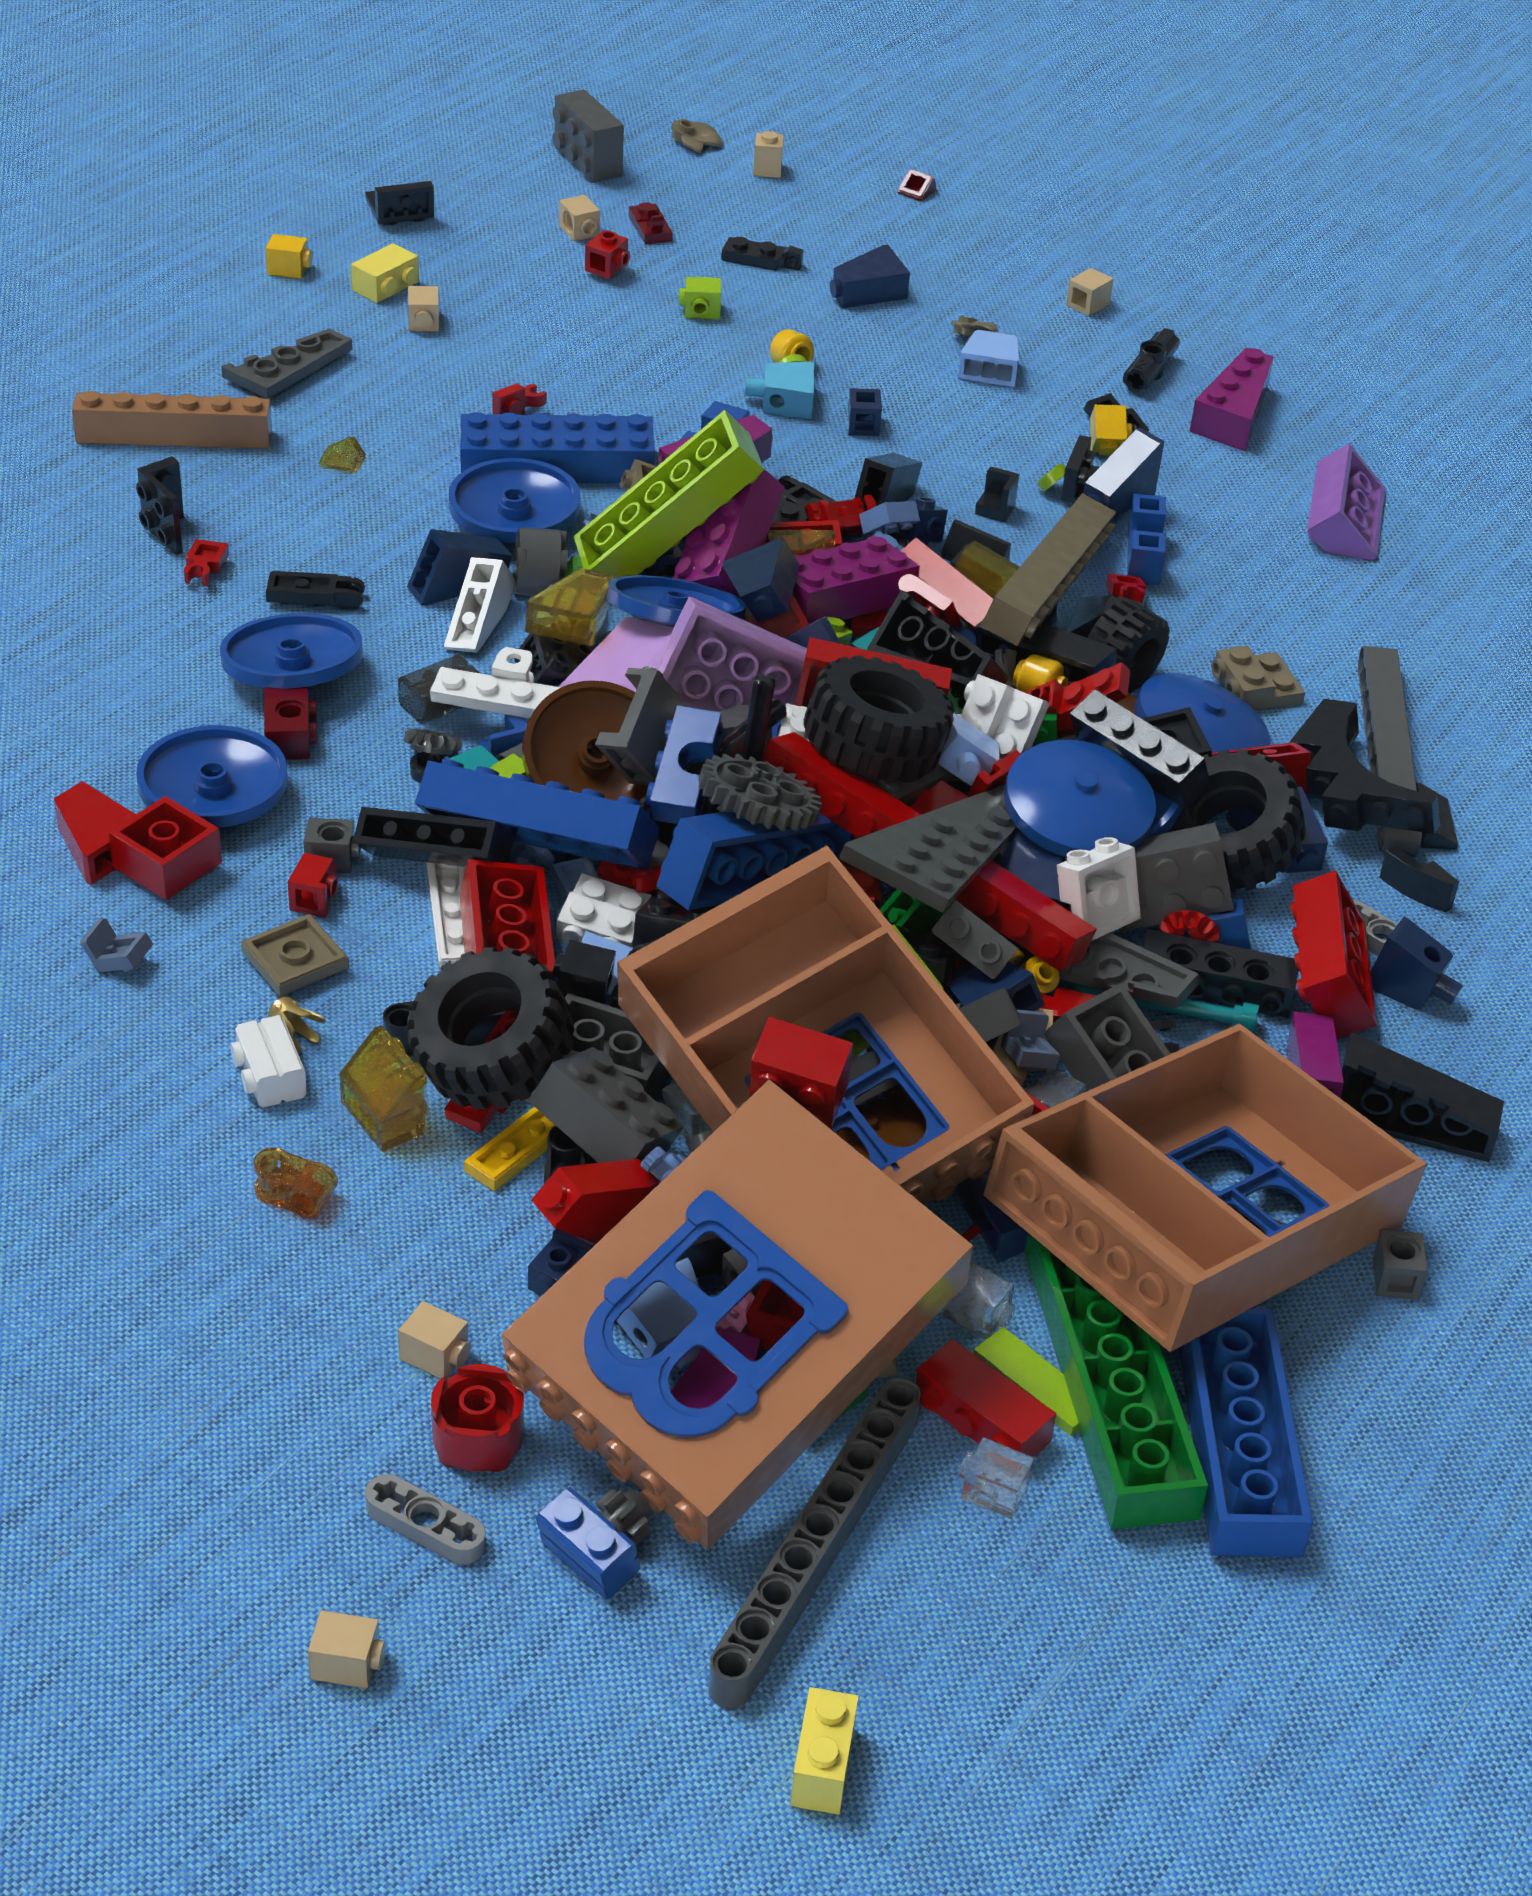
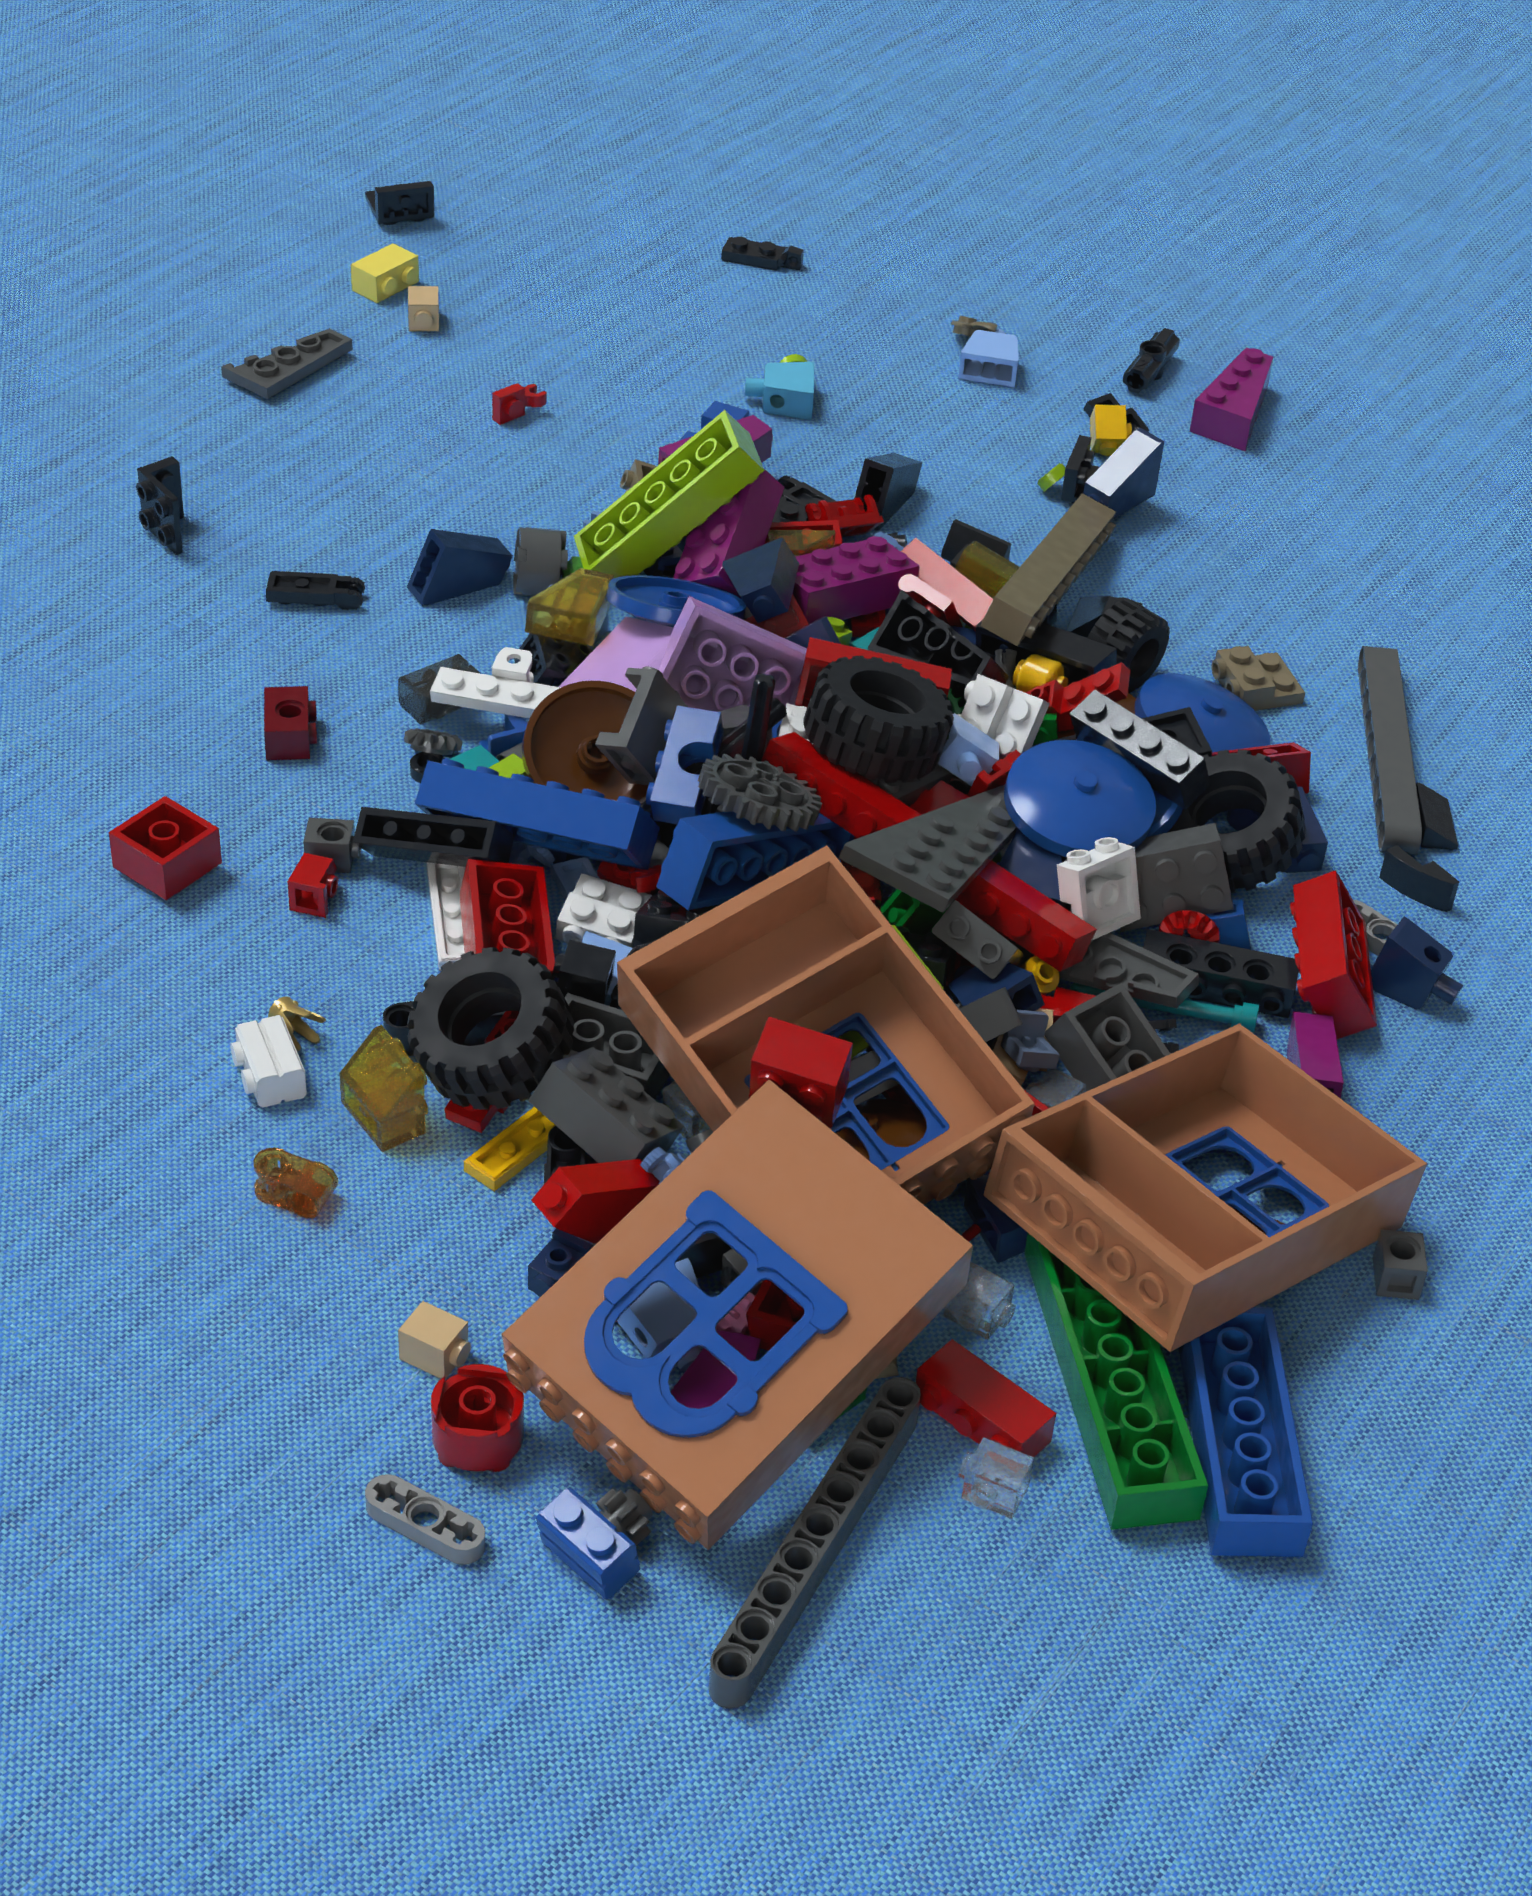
(85, 823): red slope -> none
(114, 951): sand blue bracket -> none
(172, 420): medium nougat brick -> none
(205, 558): red plate -> none
(215, 773): blue dish -> none
(288, 256): yellow brick -> none
(291, 650): blue dish -> none
(294, 954): dark tan plate -> none
(343, 455): clear yellow slope -> none
(345, 1649): tan brick -> none
(480, 604): white slope -> none
(512, 494): blue dish -> none
(579, 217): tan brick -> none
(581, 445): blue brick -> none
(588, 135): dark grey brick -> none
(606, 254): red brick -> none
(650, 223): dark red plate -> none
(695, 134): dark tan plate -> none
(701, 297): lime brick -> none
(768, 154): tan brick -> none
(791, 342): yellow head -> none
(824, 1751): light yellow brick -> none
(864, 412): dark blue brick -> none
(870, 279): dark blue slope -> none
(889, 517): medium blue piece -> none
(917, 185): slope -> none
(931, 522): dark blue brick -> none
(999, 495): black panel -> none
(1031, 1373): lime tile -> none
(1089, 291): tan brick -> none
(1126, 586): red plate -> none
(1146, 538): blue arch -> none
(1346, 506): medium lavender slope -> none
(1348, 789): black arch -> none
(1419, 1102): black wedge -> none

